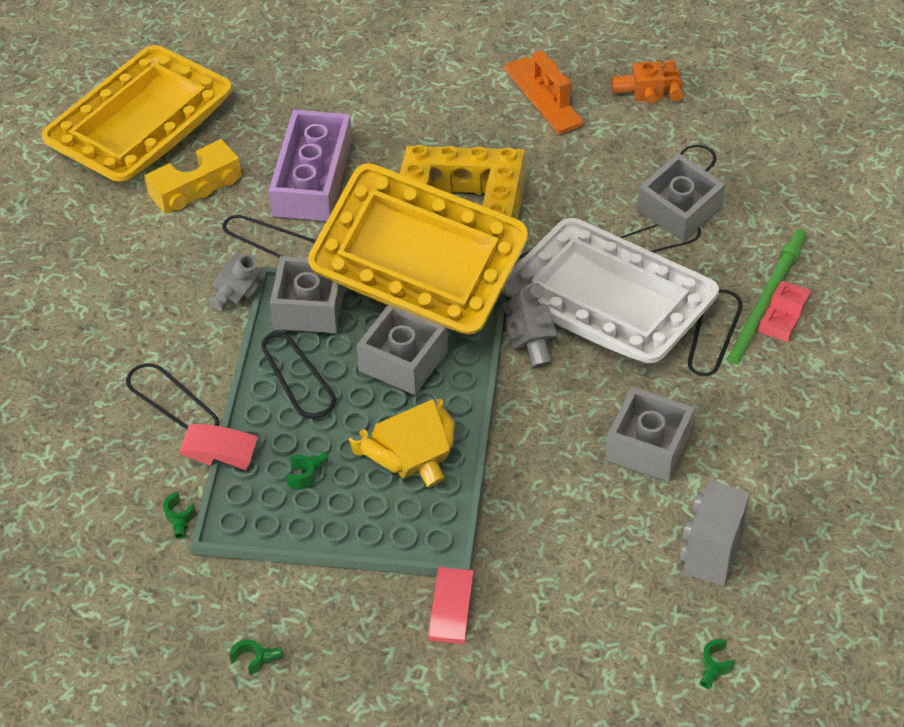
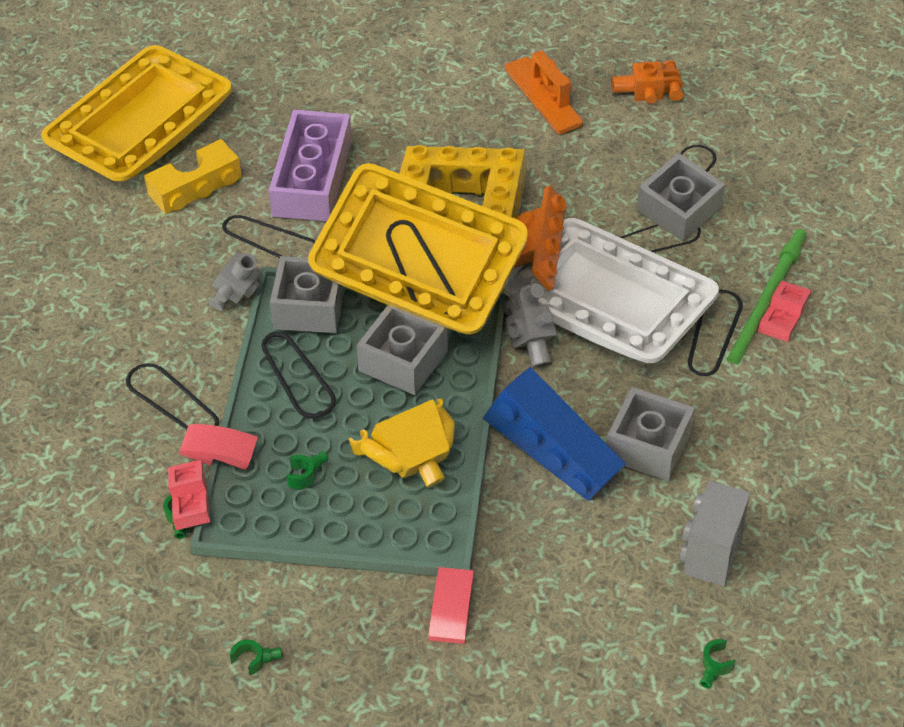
(188, 494): none -> coral slope
(427, 251): none -> black piece
(544, 237): none -> orange bracket
(553, 434): none -> blue wedge

